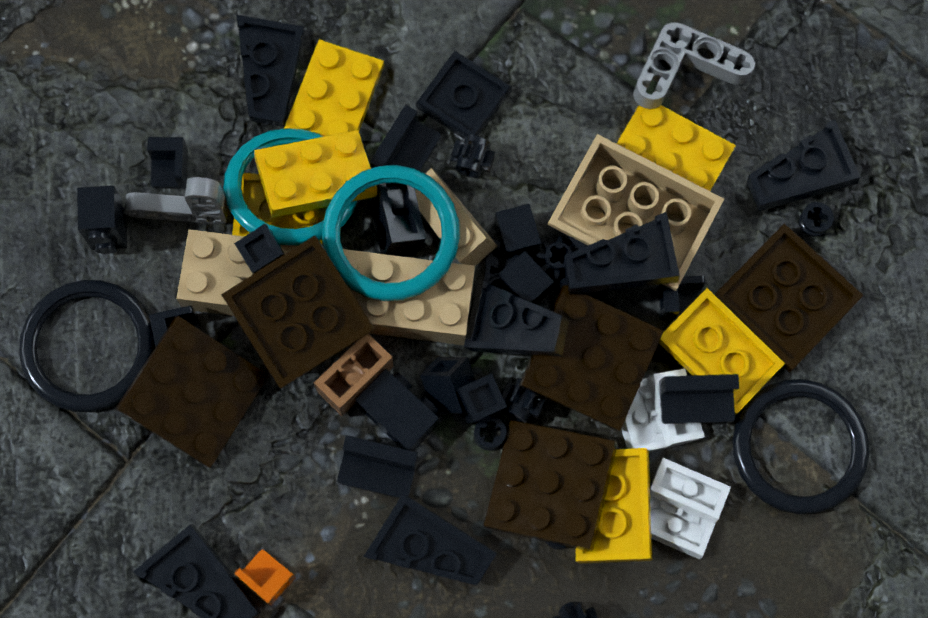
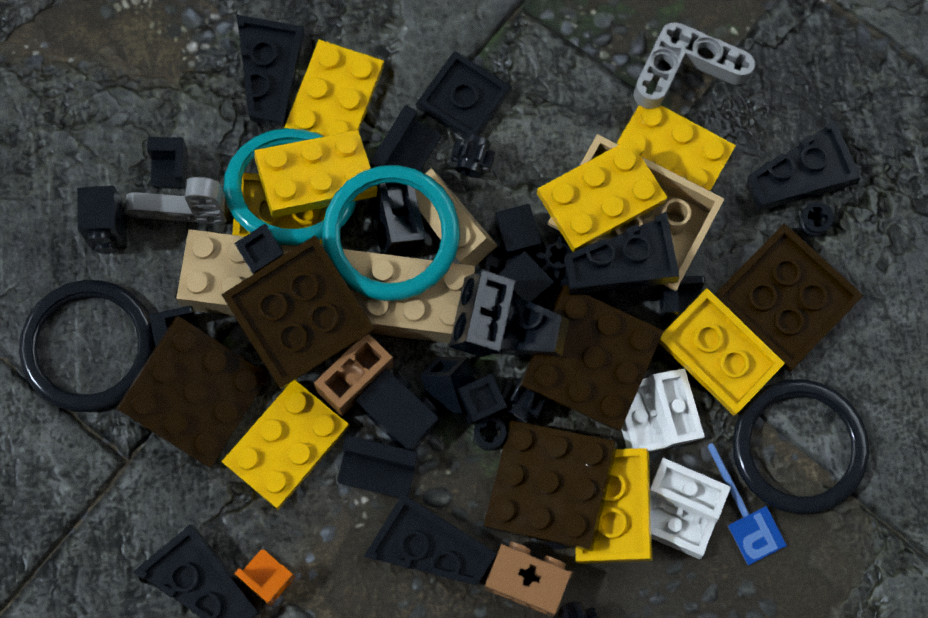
(285, 444): none -> yellow plate
(482, 313): none -> black brick
(539, 596): none -> medium nougat brick
(601, 195): none -> yellow plate
(698, 398): black panel -> none
(755, 532): none -> piece

